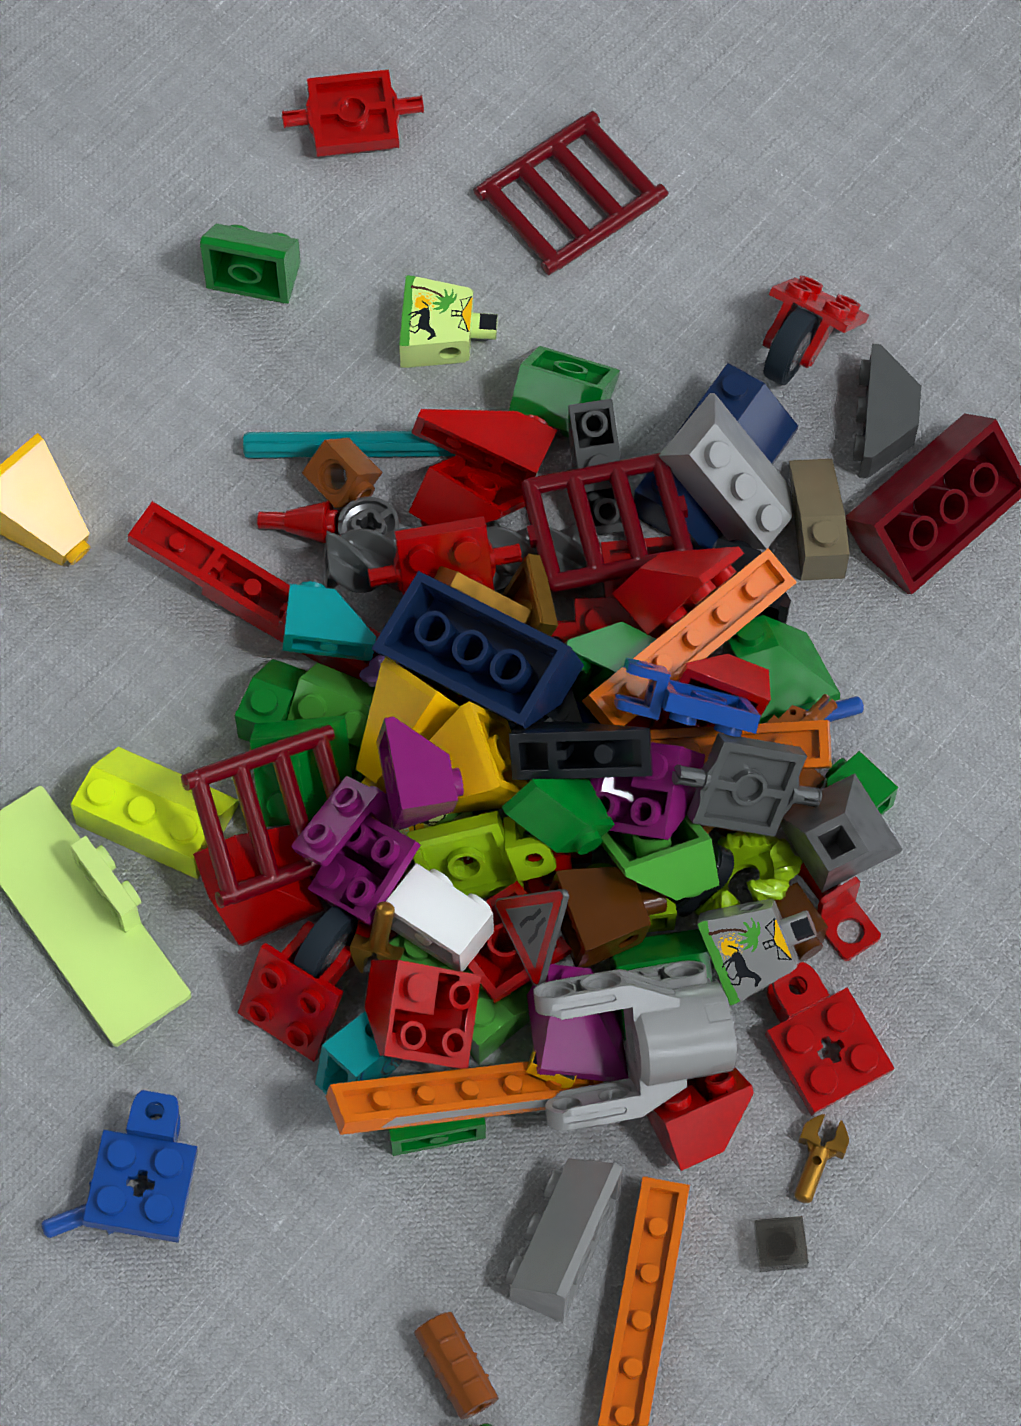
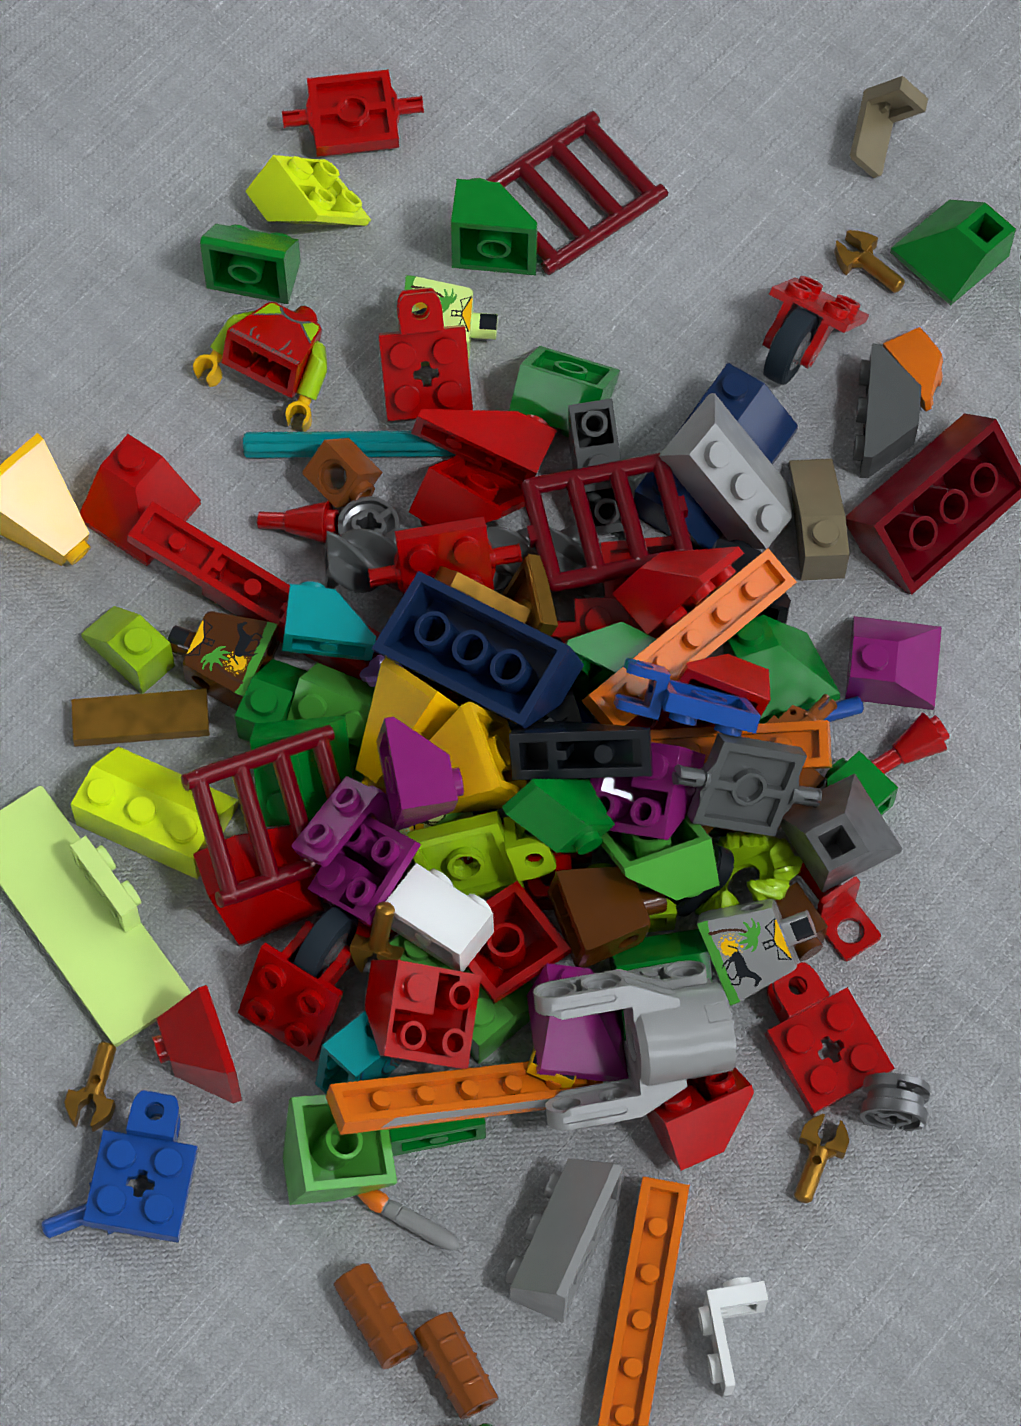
(94, 1090): none -> pearl gold bar
(125, 488): none -> red slope
(131, 647): none -> lime slope
(140, 717): none -> pearl gold tile
(196, 1046): none -> red slope
(225, 653): none -> reddish brown torso
(274, 349): none -> red torso
(305, 193): none -> neon yellow slope
(329, 1165): none -> bright green slope
(376, 1316): none -> dark orange axle
(409, 1219): none -> light grey piece
(420, 340): none -> red plate
(491, 230): none -> green slope
(534, 927): piece -> none
(735, 1299): none -> white bracket
(781, 1244): clear smoke plate -> none
(865, 259): none -> pearl gold bar
(878, 111): none -> dark tan bracket
(893, 662): none -> magenta slope
(895, 1101): none -> flat silver wheel
(921, 360): none -> orange slope
(921, 739): none -> red cone
(956, 247): none -> green slope

